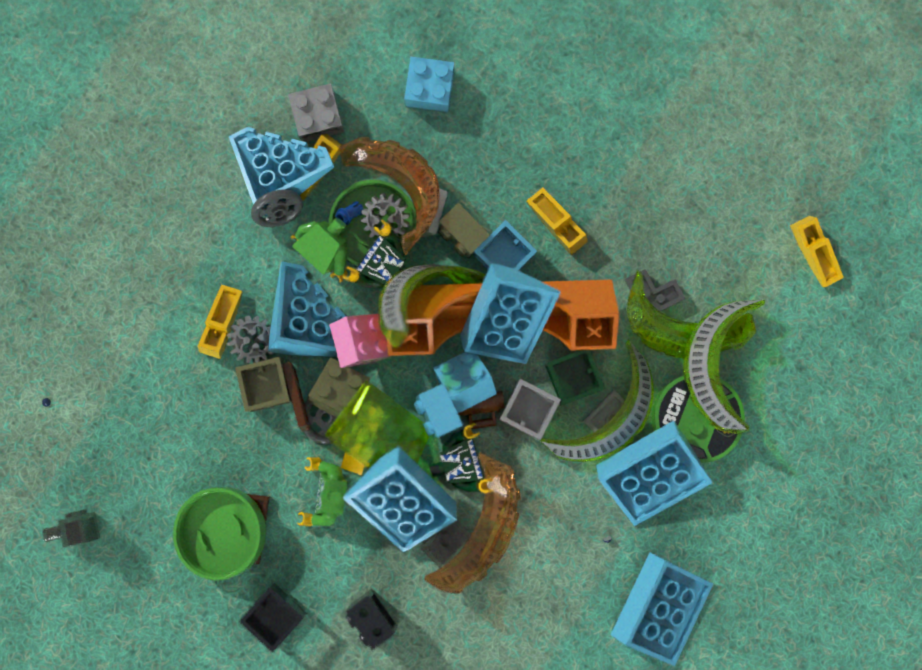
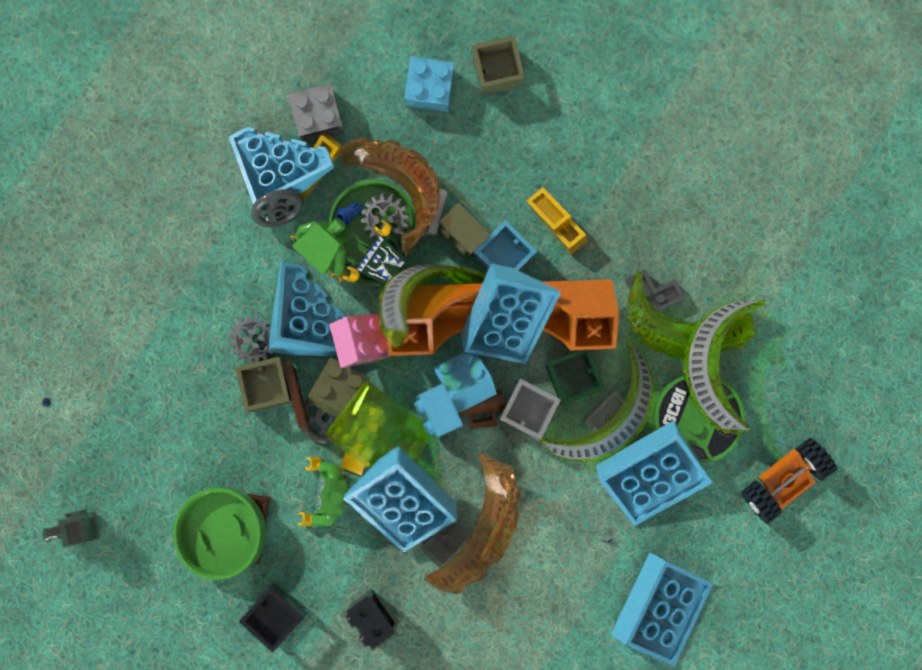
(219, 321): yellow slope -> none
(461, 463): torso -> none
(498, 65): none -> olive piece
(788, 479): none -> plate
(817, 250): yellow slope -> none

